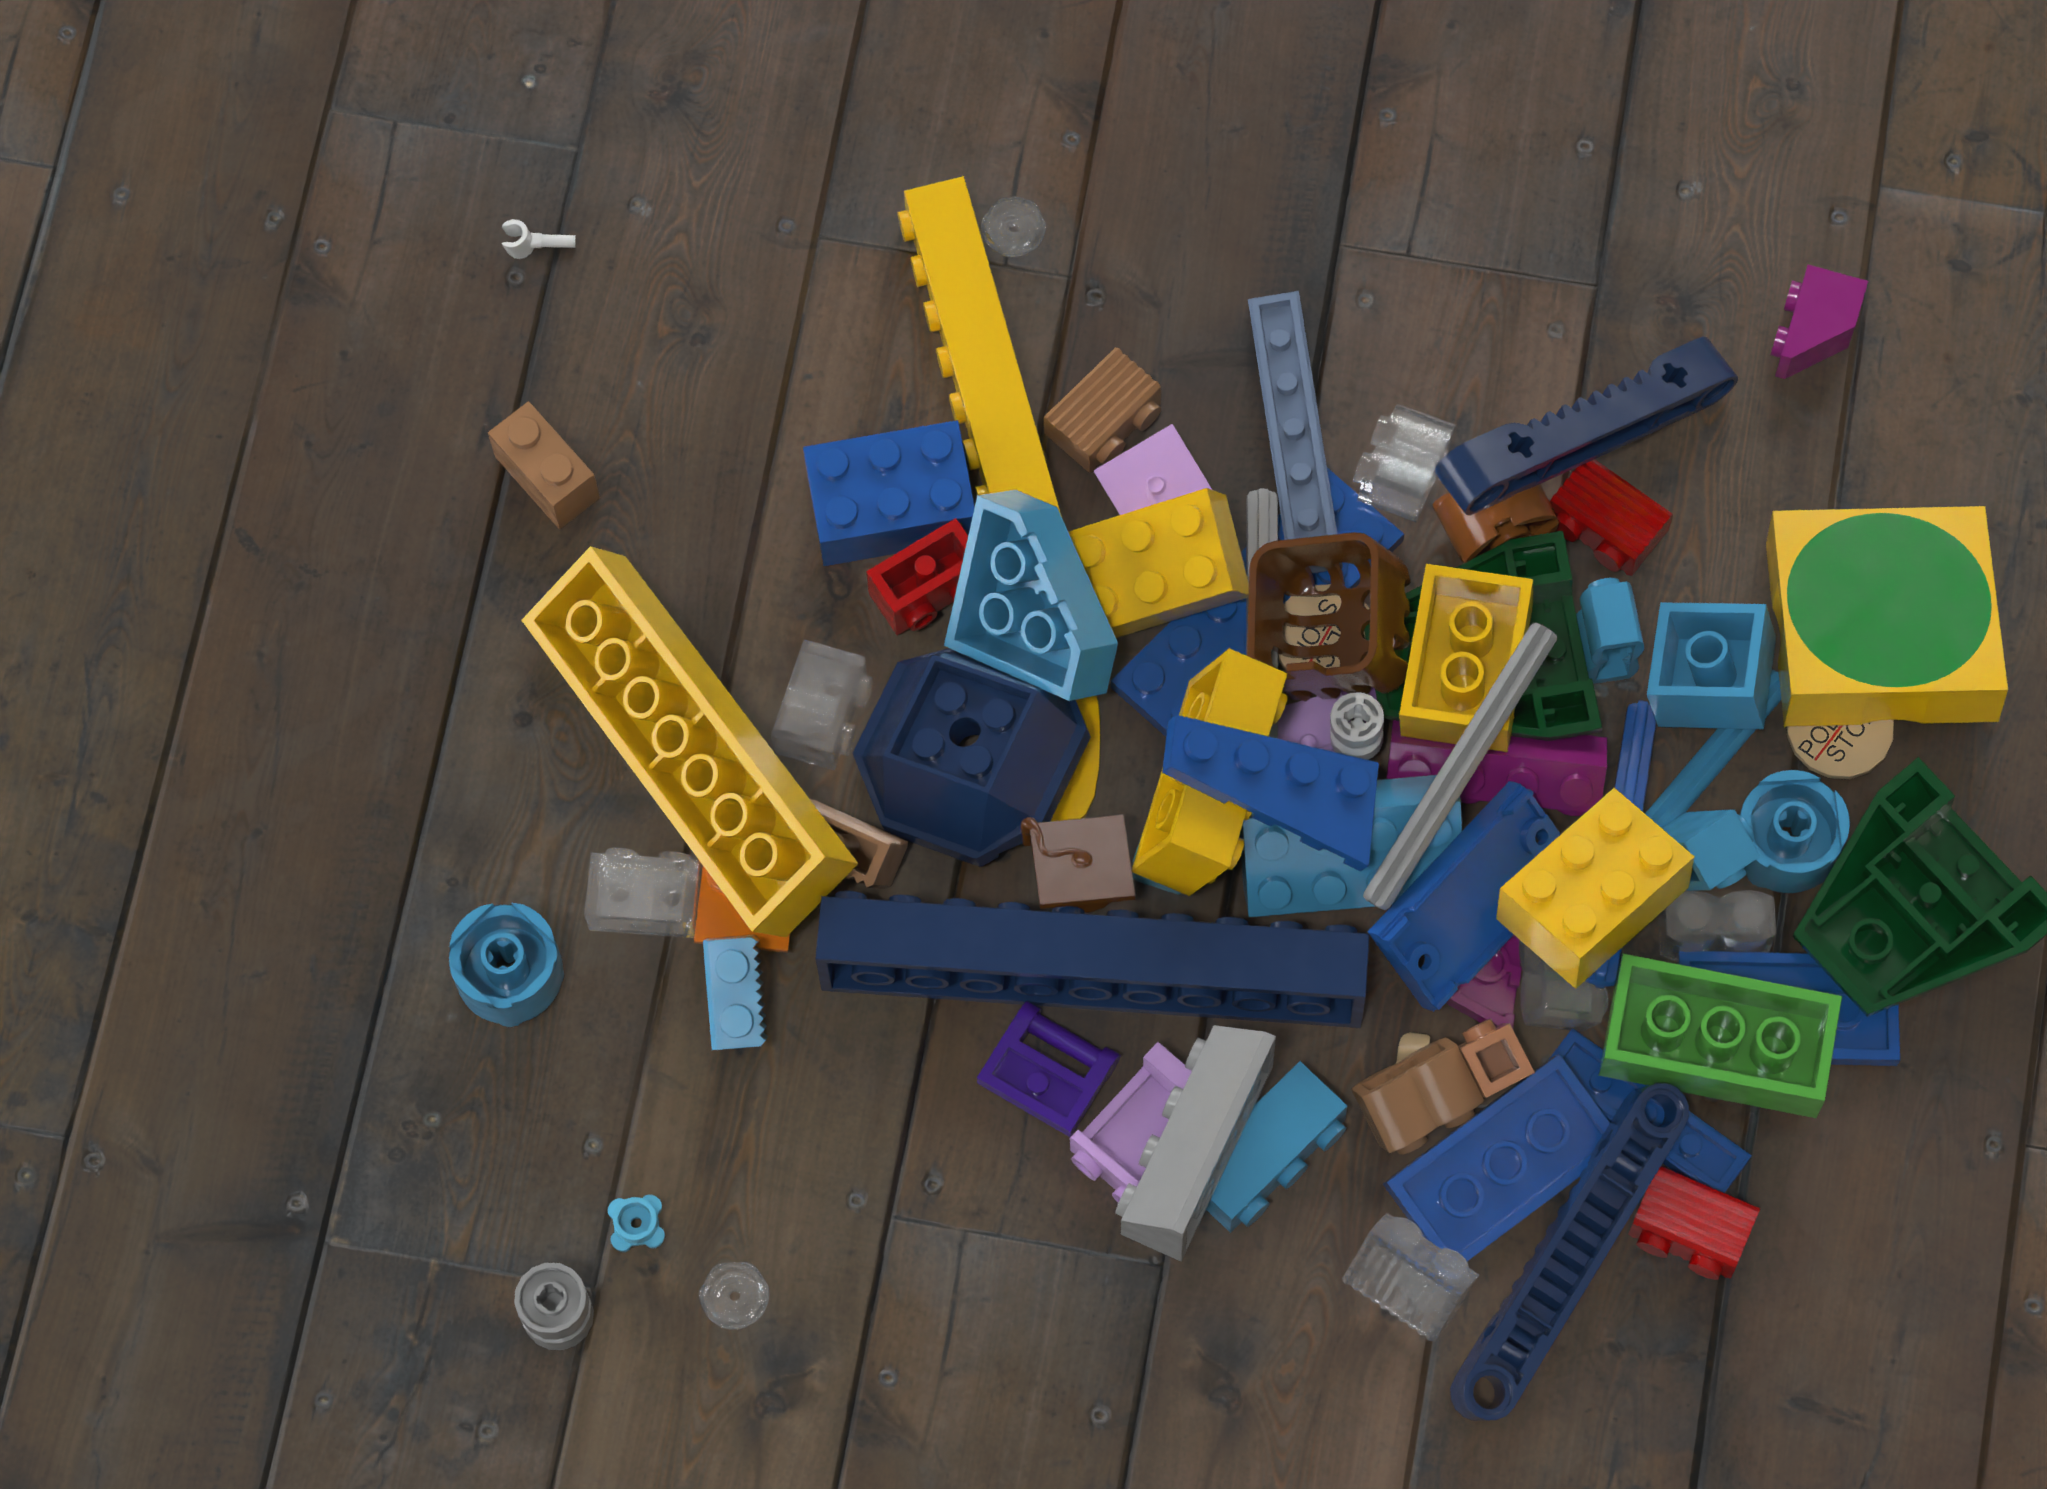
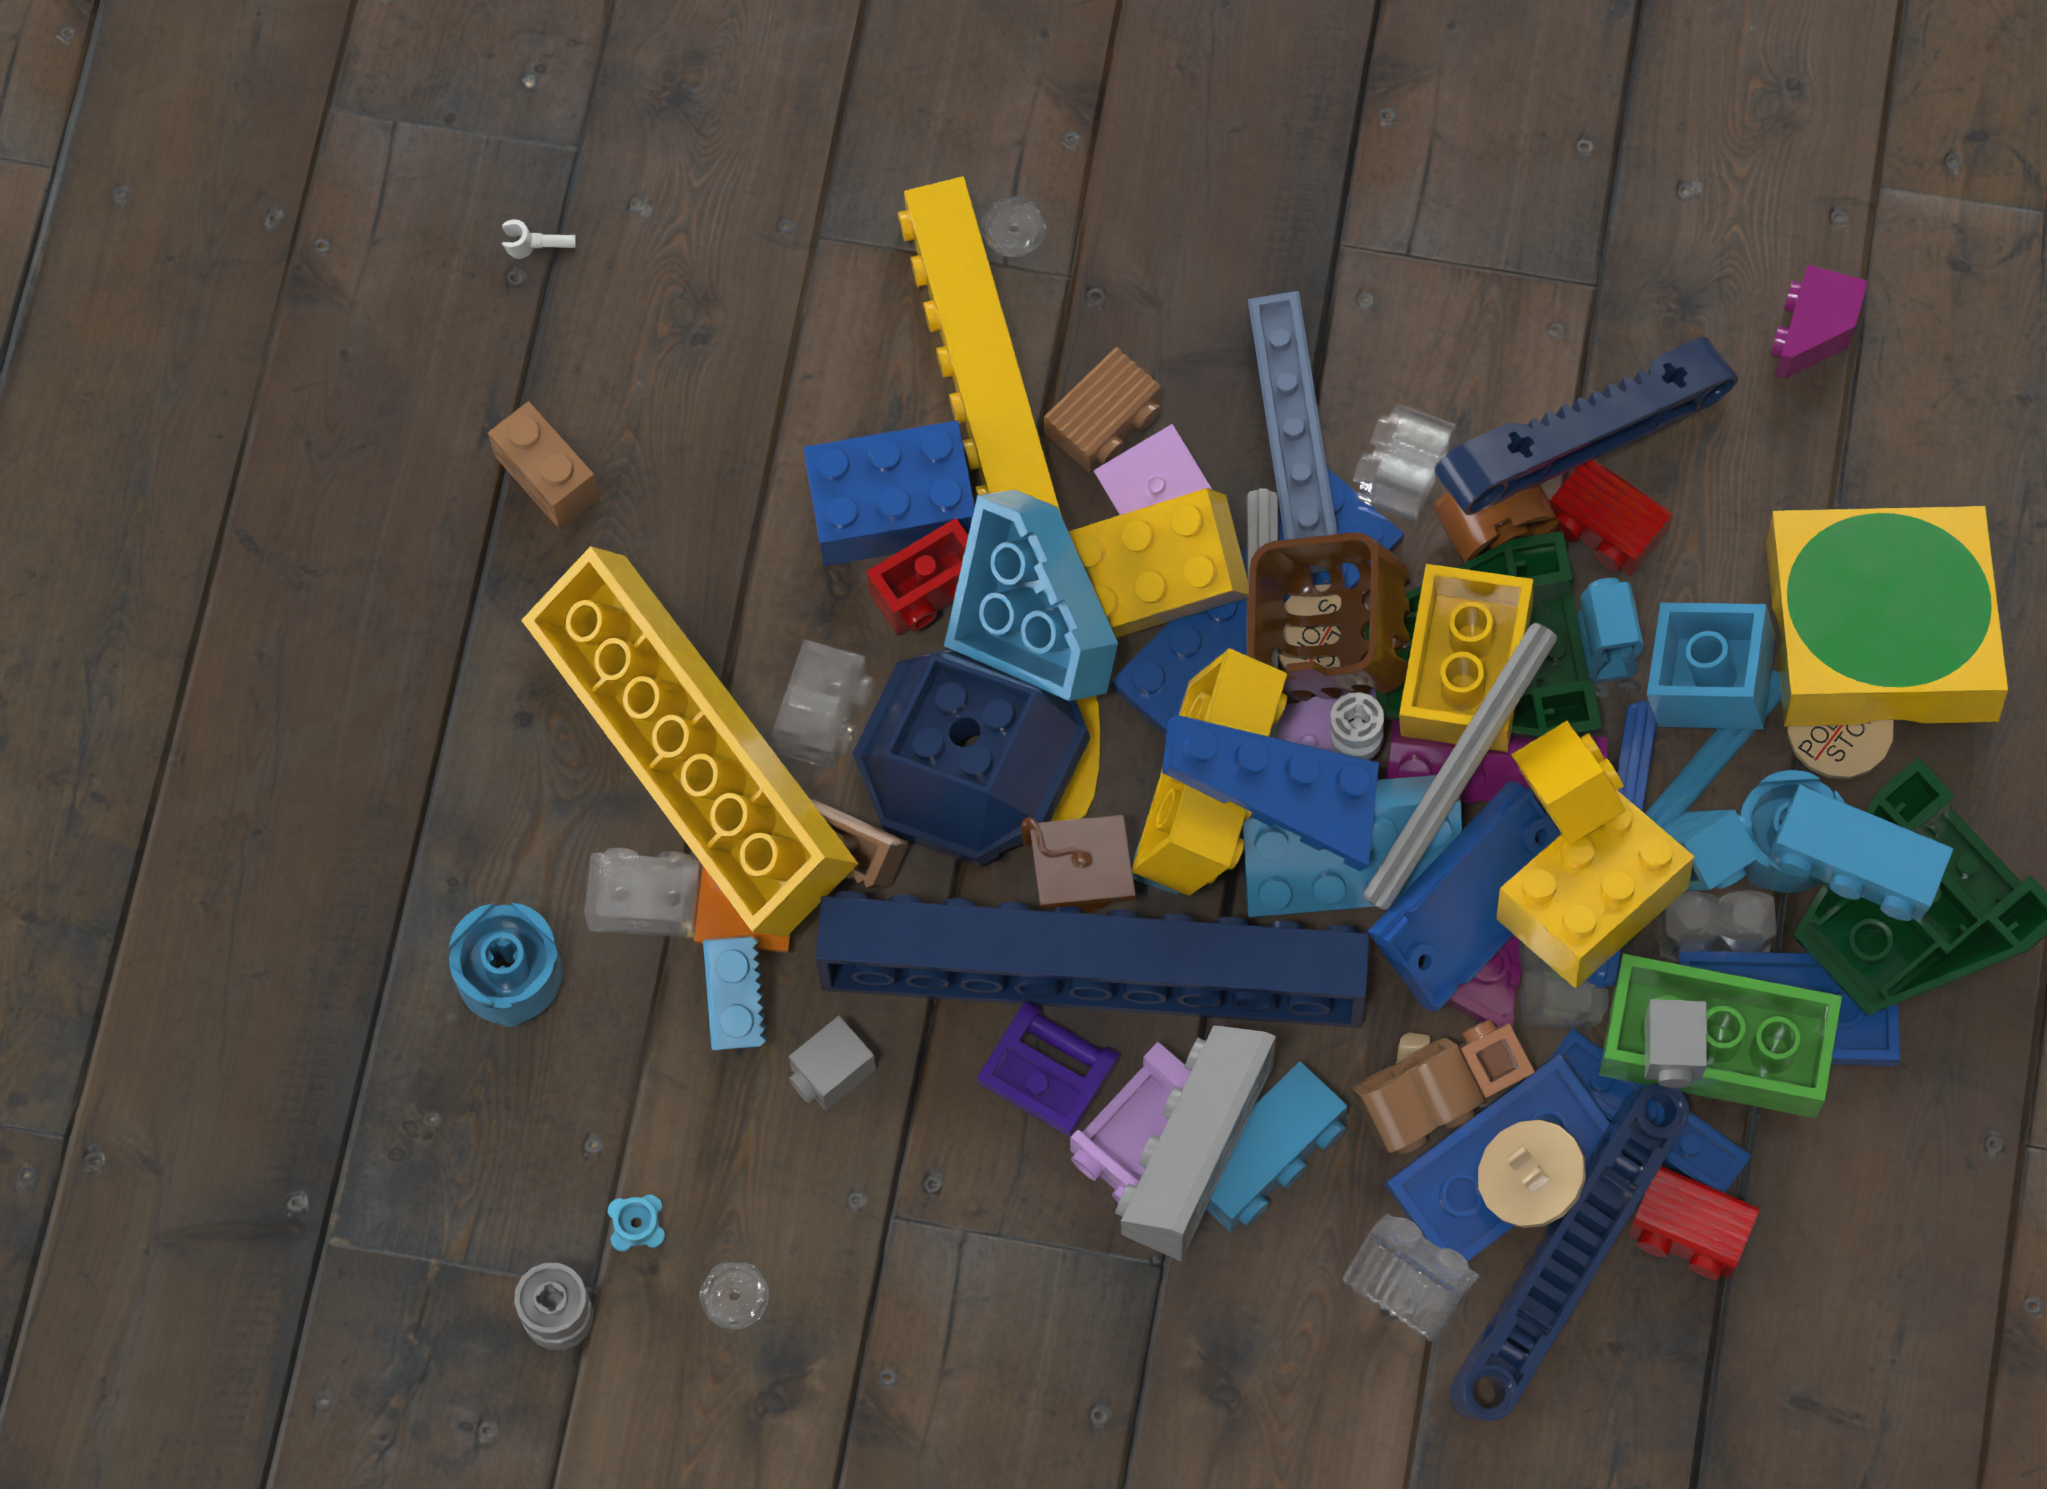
(830, 1064): none -> light grey brick
(1531, 1173): none -> tan piece
(1571, 781): none -> yellow brick
(1675, 1042): none -> light grey brick
(1859, 854): none -> dark azure brick

